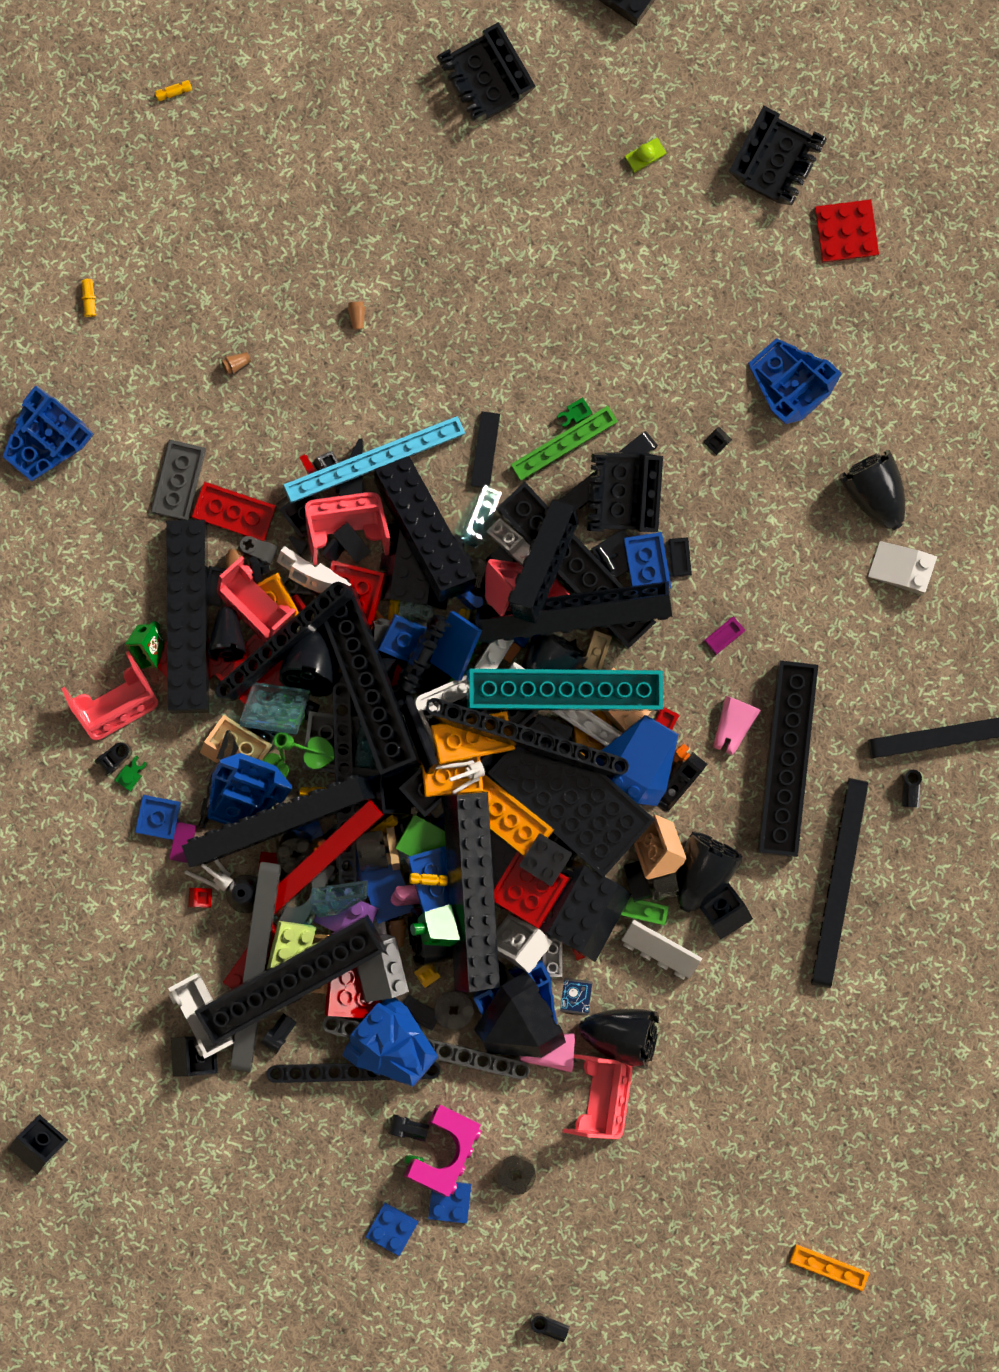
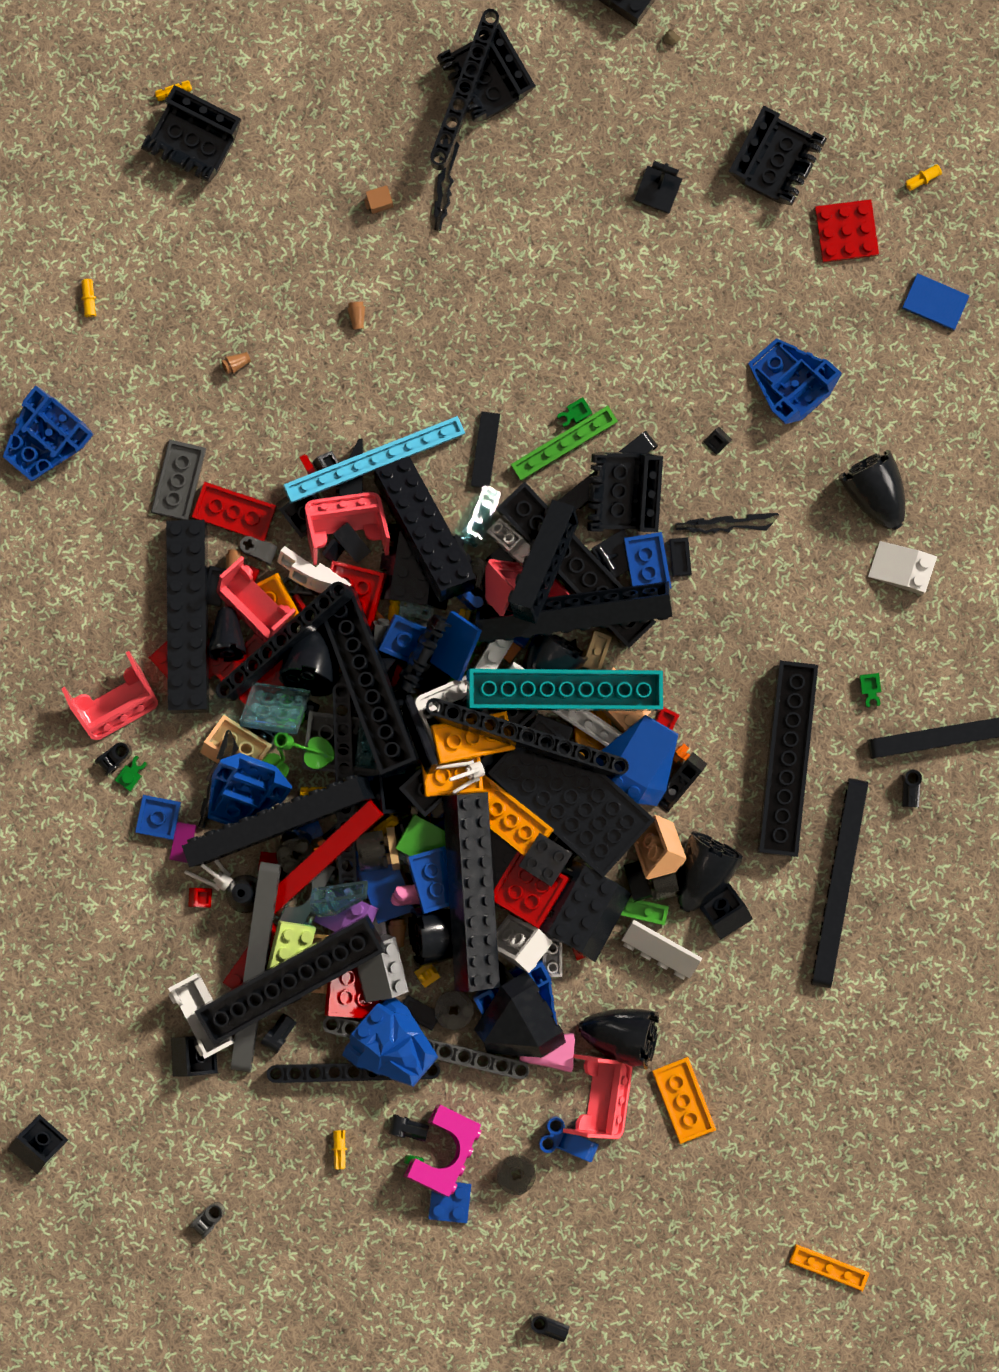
(146, 645): green torso -> none
(193, 134): none -> black slope
(206, 1221): none -> dark grey piece
(258, 568): black tile -> none
(299, 545): black slope -> none
(339, 1149): none -> yellow axle
(378, 199): none -> medium nougat brick
(392, 1229): blue plate -> none
(428, 879): yellow axle -> none
(437, 927): torso -> none
(443, 188): none -> black sword
(465, 80): none -> black beam
(570, 1143): none -> blue piece
(576, 996): dark blue sticker -> none
(645, 155): lime tile -> none
(659, 187): none -> black plate
(671, 37): none -> dark tan hinge
(683, 1100): none -> light orange tile
(724, 635): magenta tile -> none
(726, 523): none -> black sword
(734, 723): bright pink piece -> none
(870, 685): none -> green plate
(923, 177): none -> yellow axle
(935, 302): none -> blue tile

